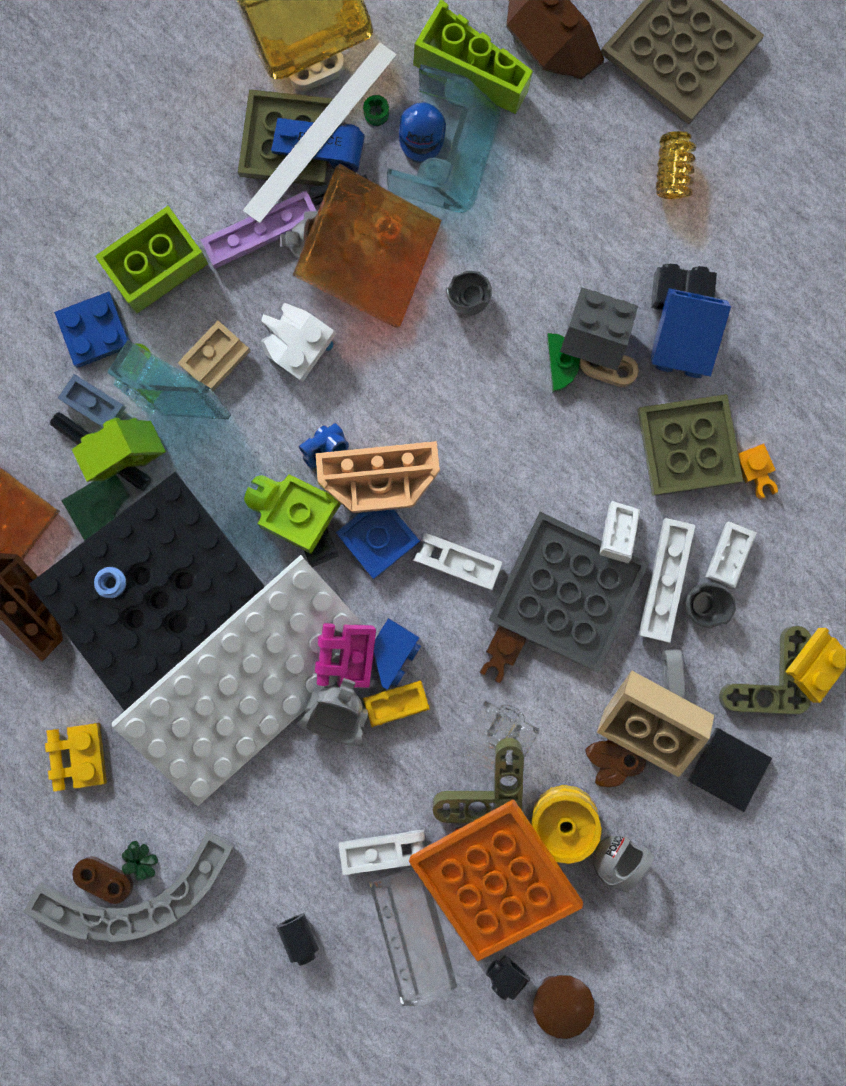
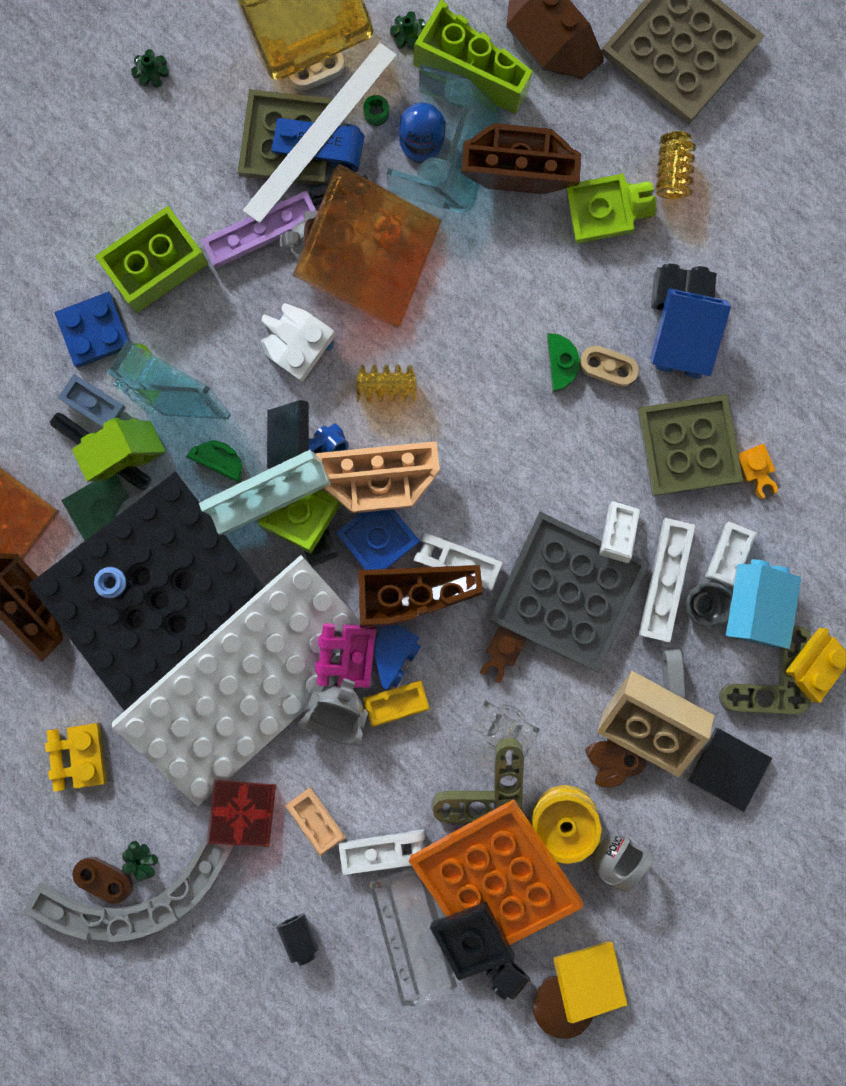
(150, 68): none -> dark green plant
(214, 356): tan plate -> none
(218, 458): none -> green plate
(241, 813): none -> clear red tile
(266, 492): none -> light aqua fence
(287, 432): none -> black tile
(315, 821): none -> light nougat plate
(386, 383): none -> clear yellow piece
(407, 30): none -> dark green plant
(407, 593): none -> reddish brown wedge
(469, 292): dark grey hair -> none
(472, 941): none -> black tile
(521, 159): none -> reddish brown wedge
(590, 981): none -> yellow tile
(599, 329): dark grey brick -> none
(608, 207): none -> lime plate
(763, 604): none -> medium azure brick

